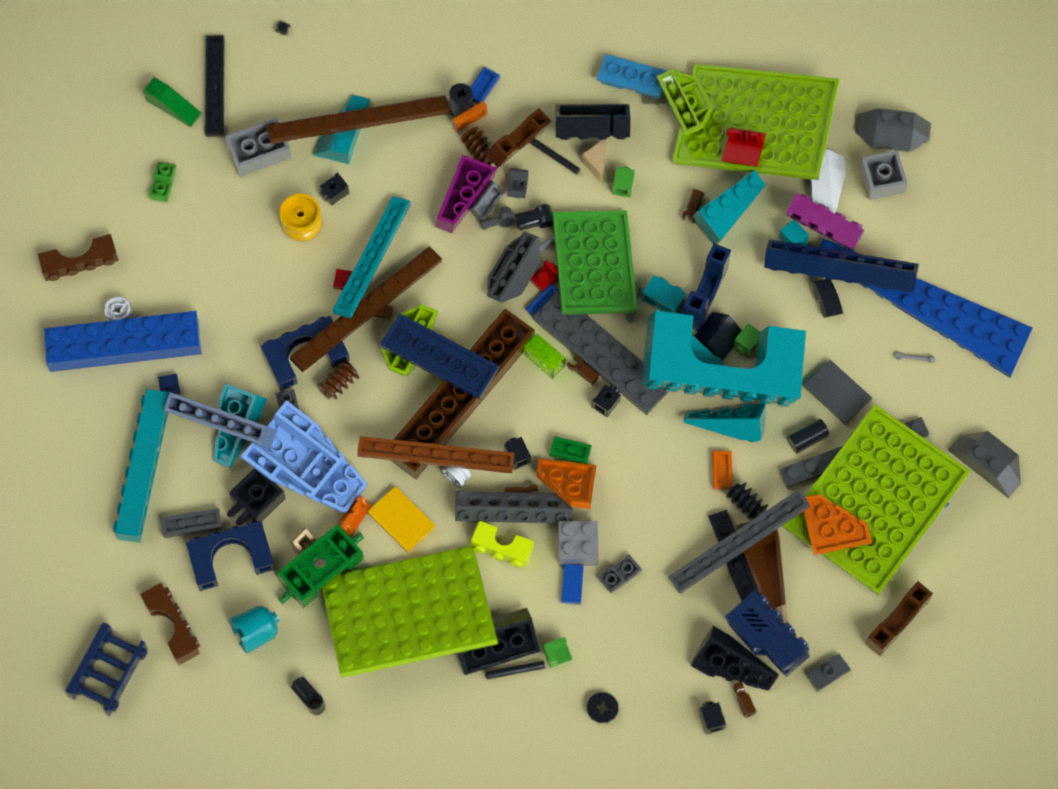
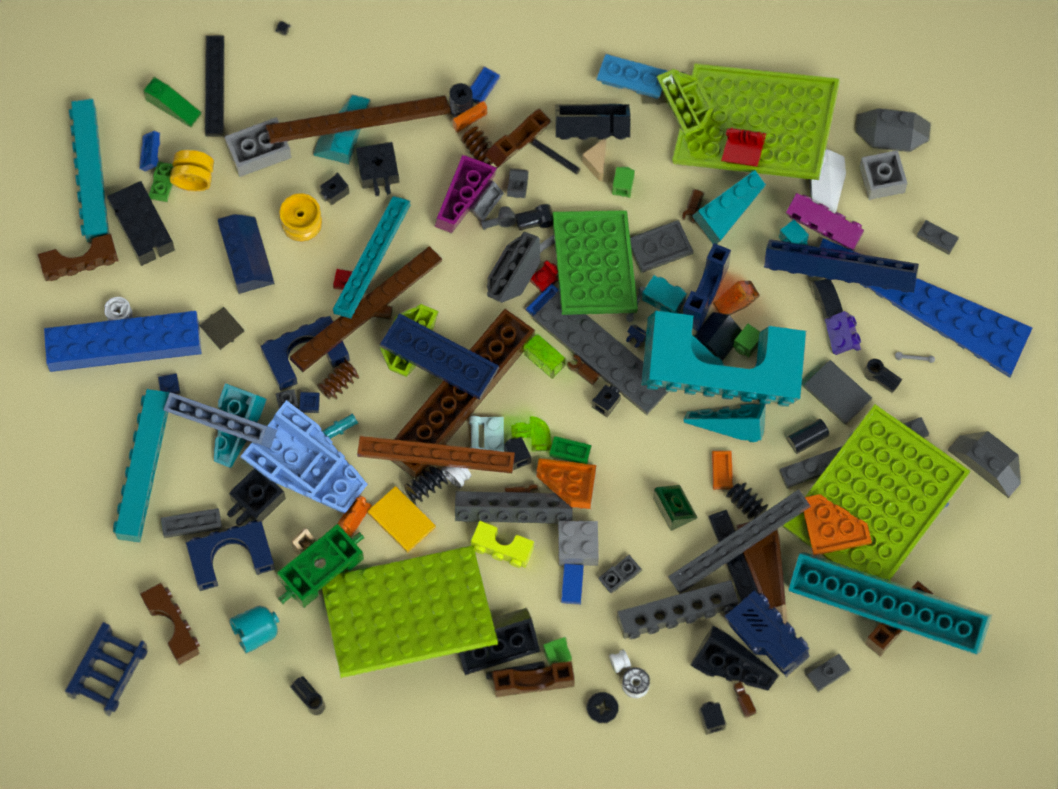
(89, 169): none -> teal brick
(141, 223): none -> black piece
(149, 150): none -> blue plate
(192, 170): none -> yellow wheel
(222, 328): none -> clear smoke piece
(245, 252): none -> dark blue slope
(309, 402): none -> dark blue plate
(340, 426): none -> teal pin
(378, 166): none -> black hinge
(425, 484): none -> black piece
(492, 432): none -> light aqua plate
(521, 682): none -> reddish brown arch
(536, 430): none -> clear neon green brick
(619, 661): none -> white wheel
(637, 333): none -> dark blue tile
(638, 675): none -> white wheel
(660, 246): none -> dark grey tile
(674, 506): none -> dark green slope
(684, 601): none -> dark grey brick
(737, 298): none -> clear orange slope
(843, 333): none -> dark purple bracket
(883, 377): none -> black piece
(890, 603): none -> teal brick
(937, 237): none -> dark grey plate

